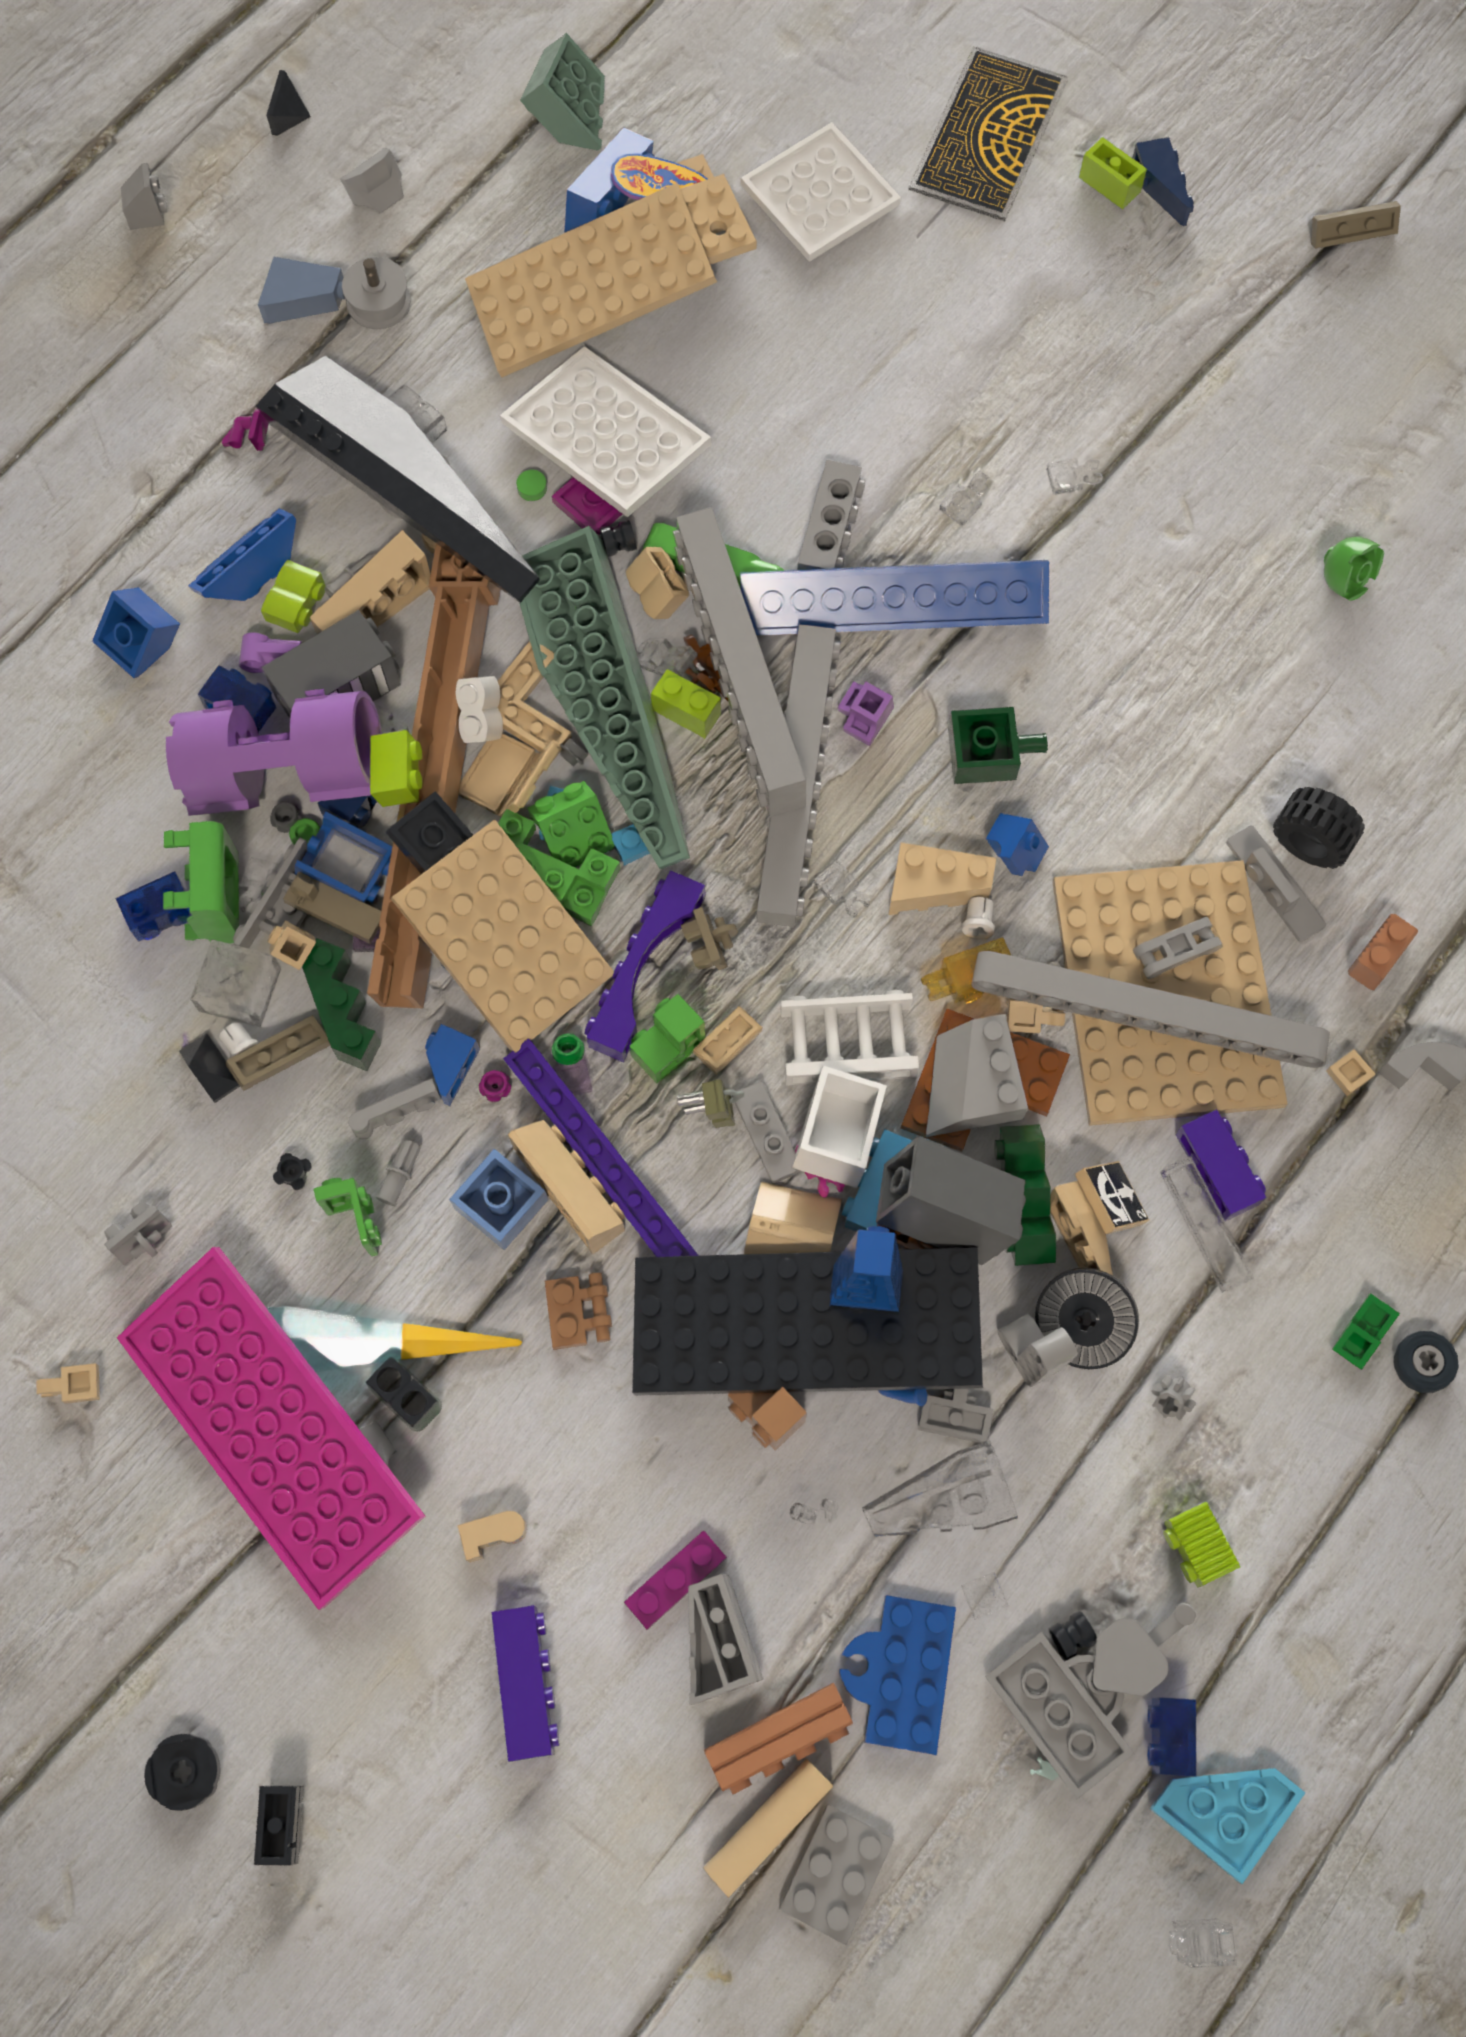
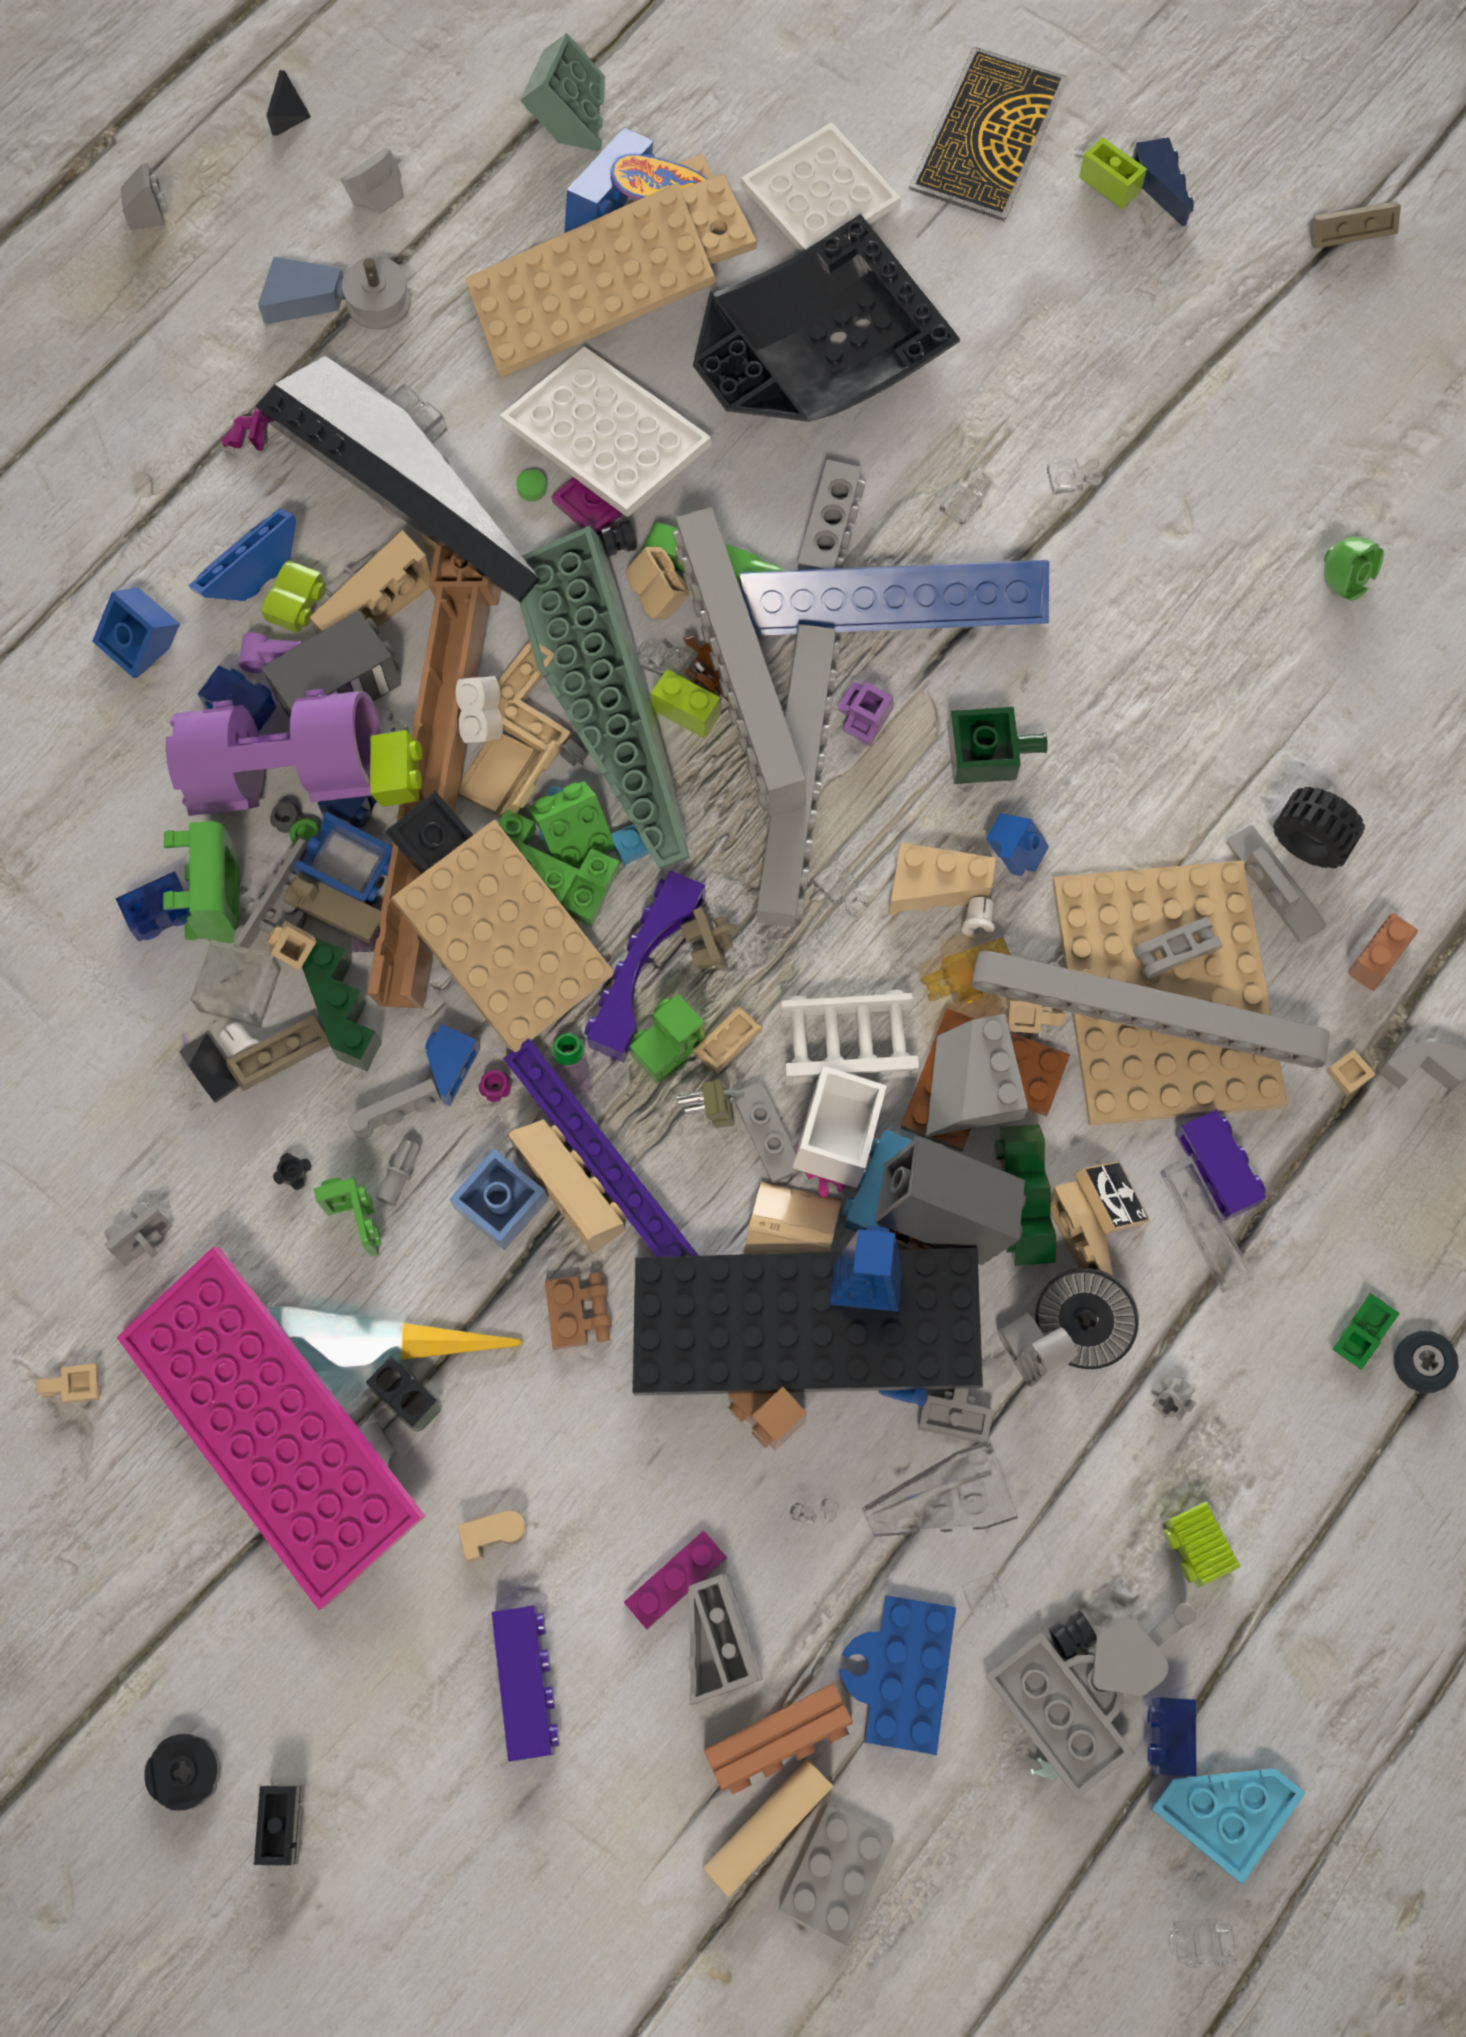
(770, 335): none -> black wedge

